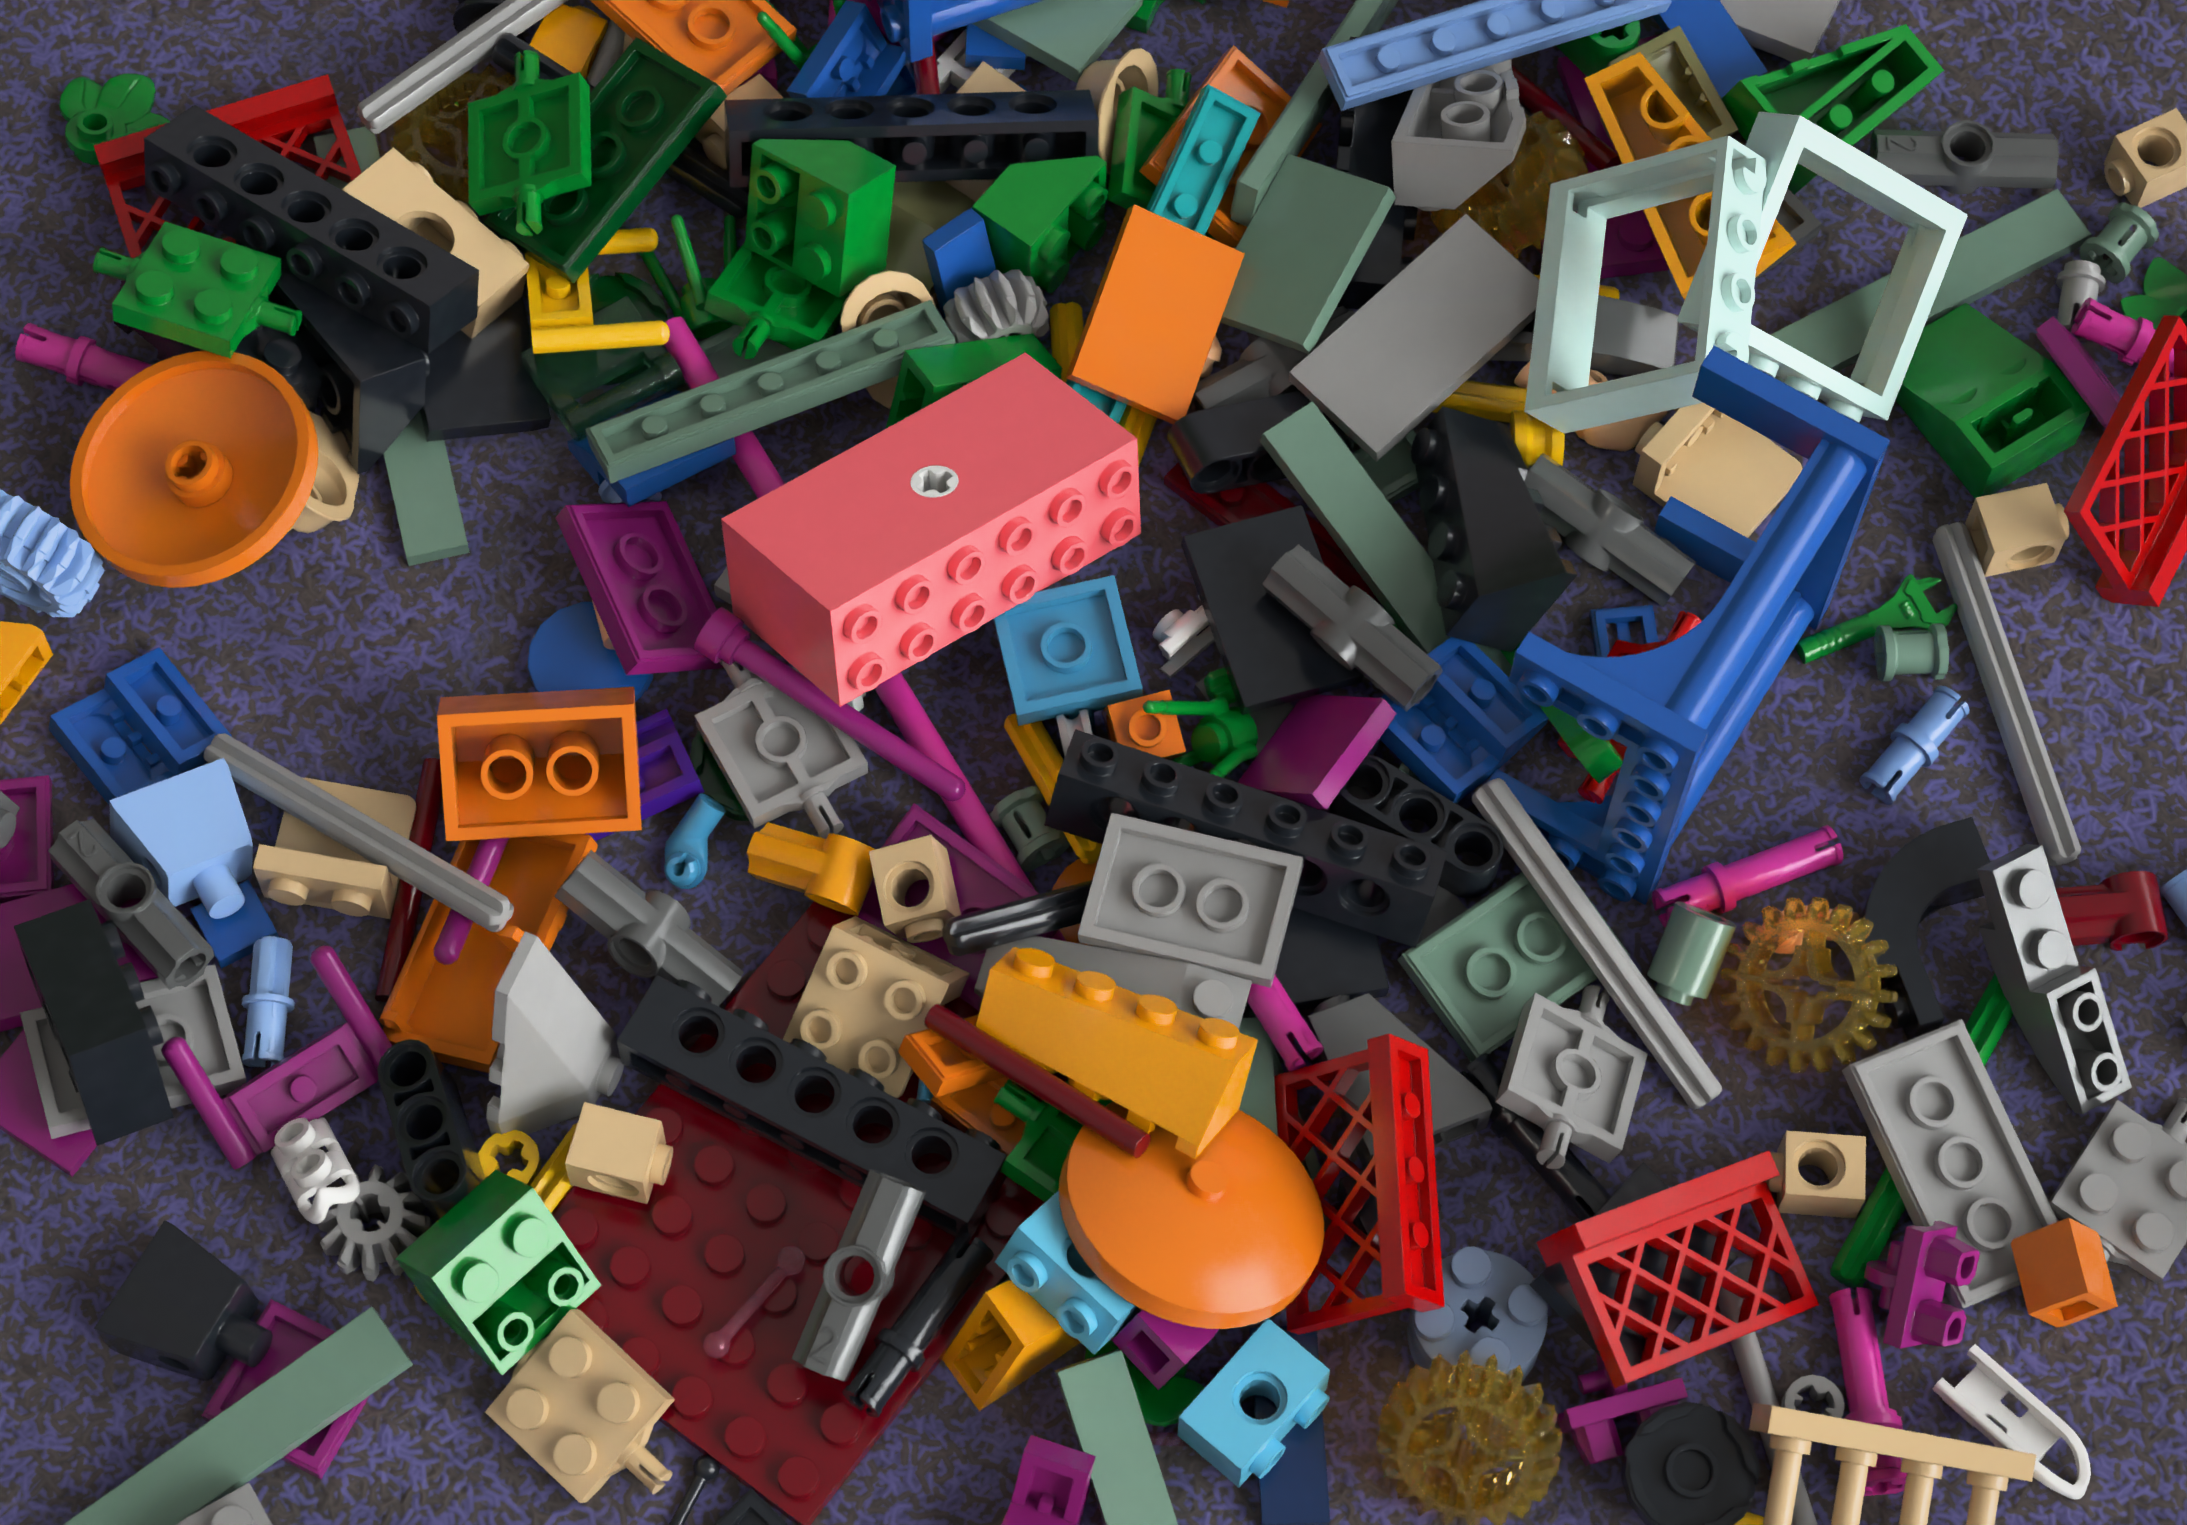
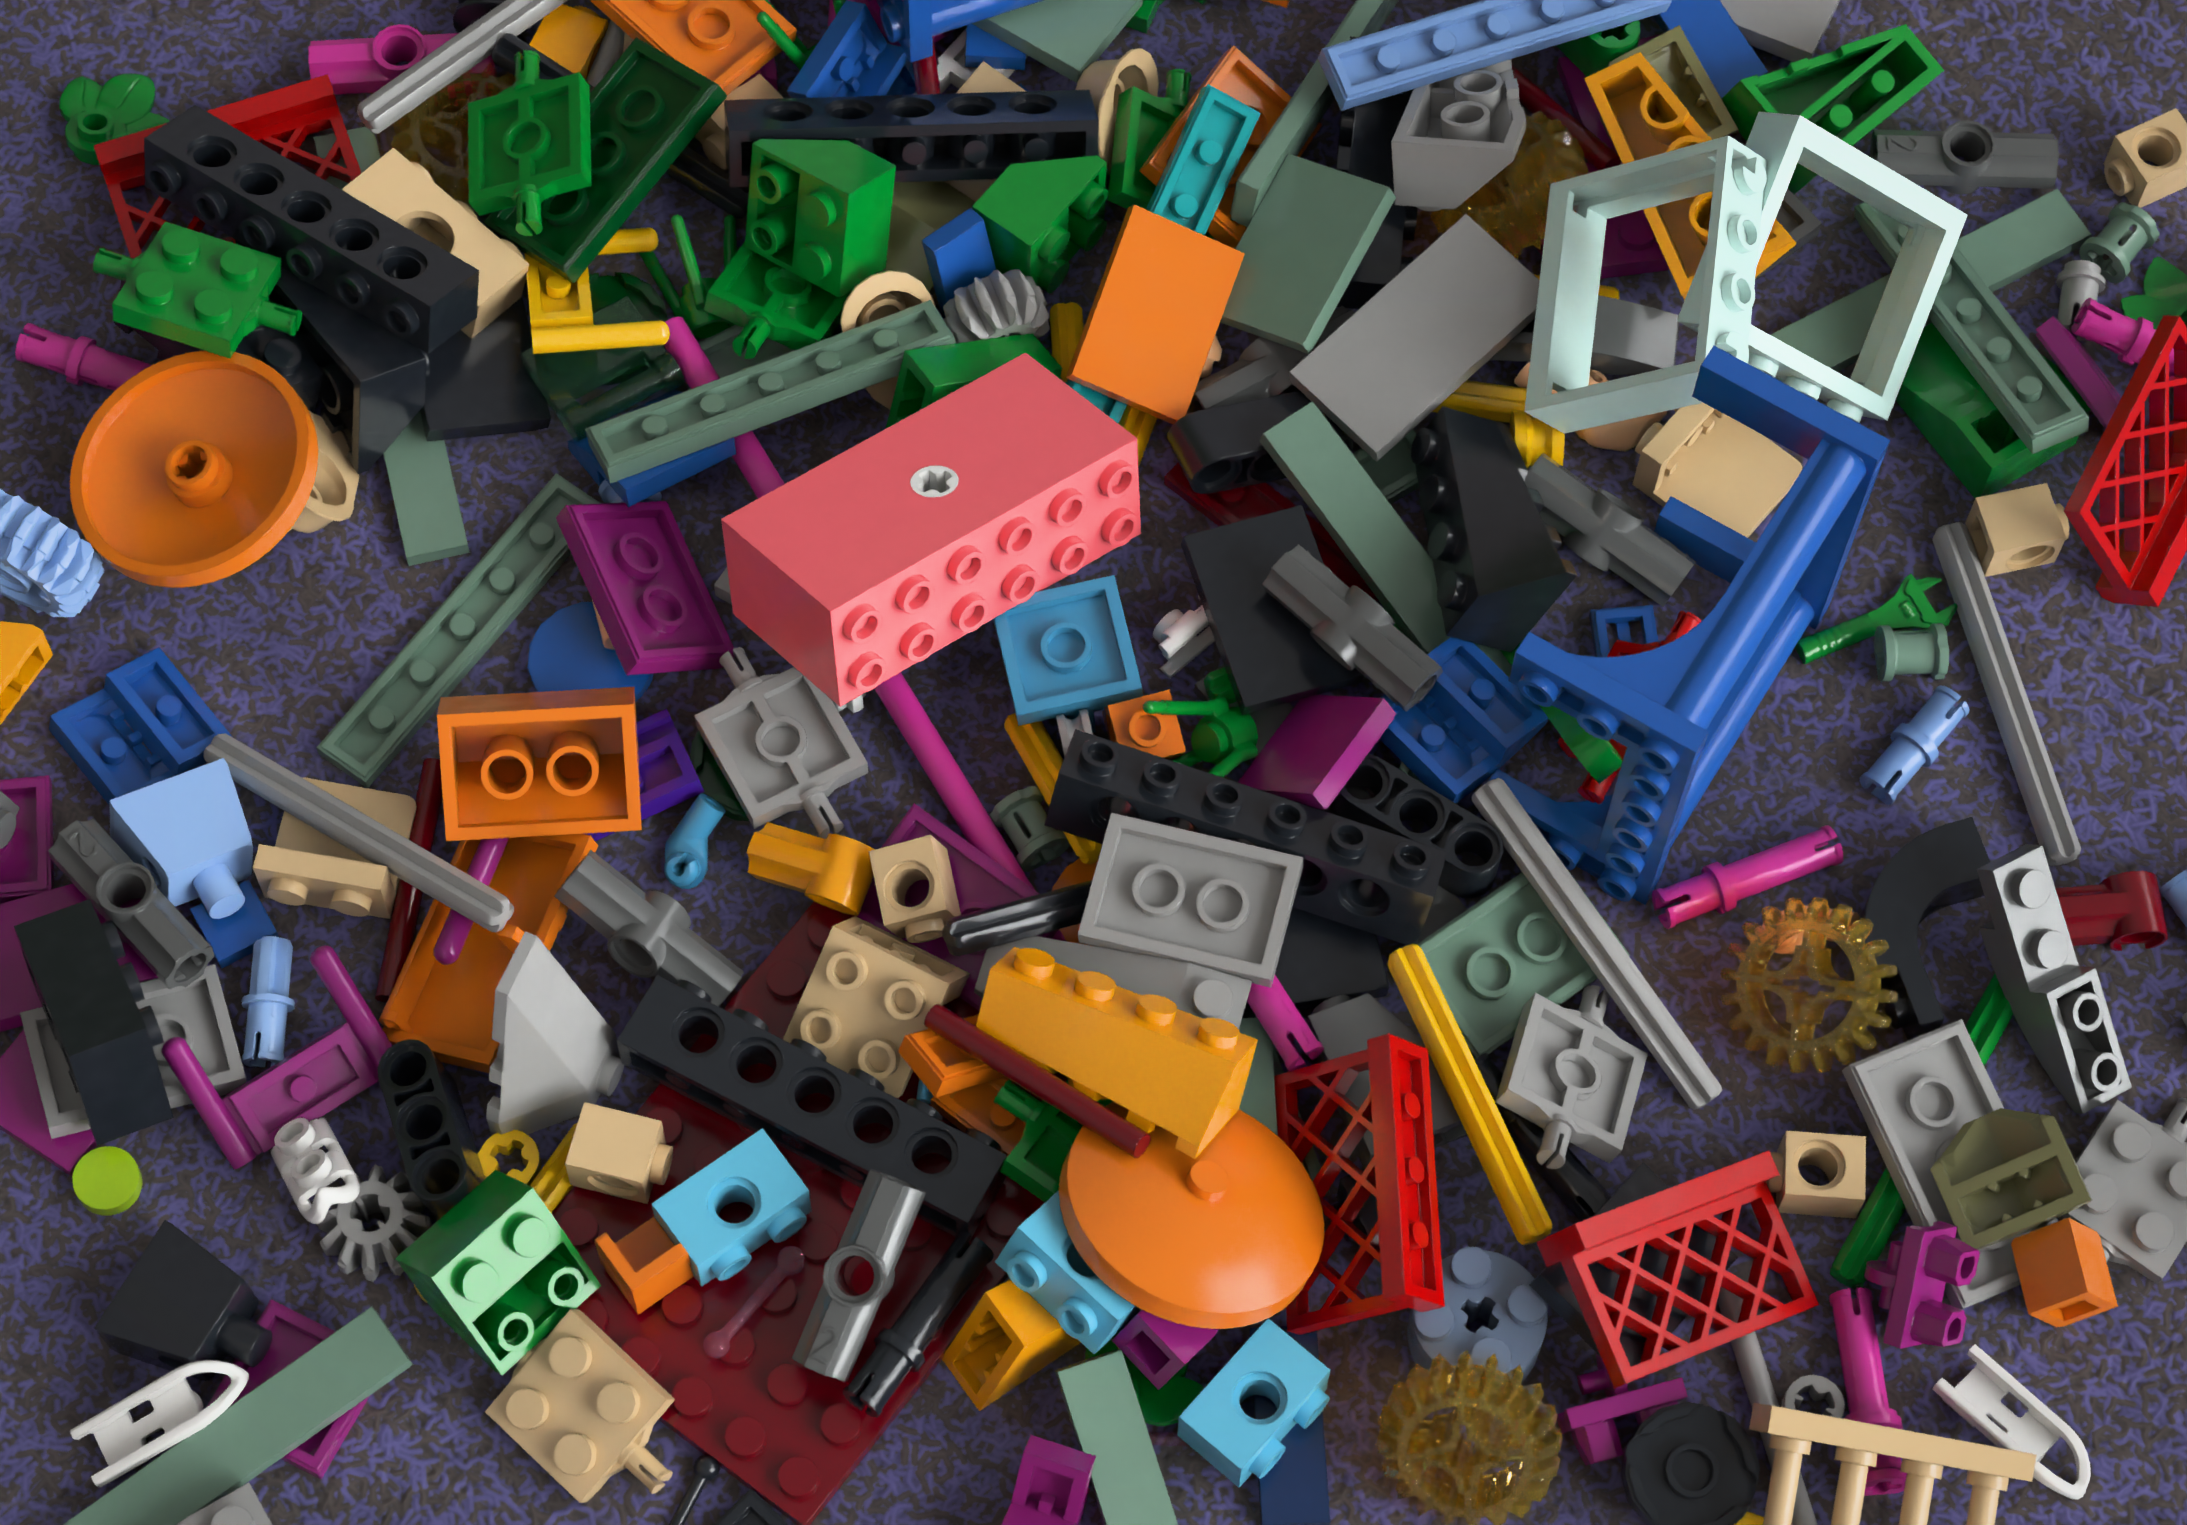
(107, 1180): none -> lime tile
(175, 1410): none -> white piece
(369, 63): none -> dark pink piece
(453, 637): none -> sand green tile
(644, 1264): none -> orange panel
(727, 641): magenta piece -> none
(748, 1174): none -> medium azure brick
(1469, 1095): none -> yellow axle
(1690, 953): sand green brick -> none
(1989, 344): none -> sand green tile
(2008, 1176): none -> olive slope

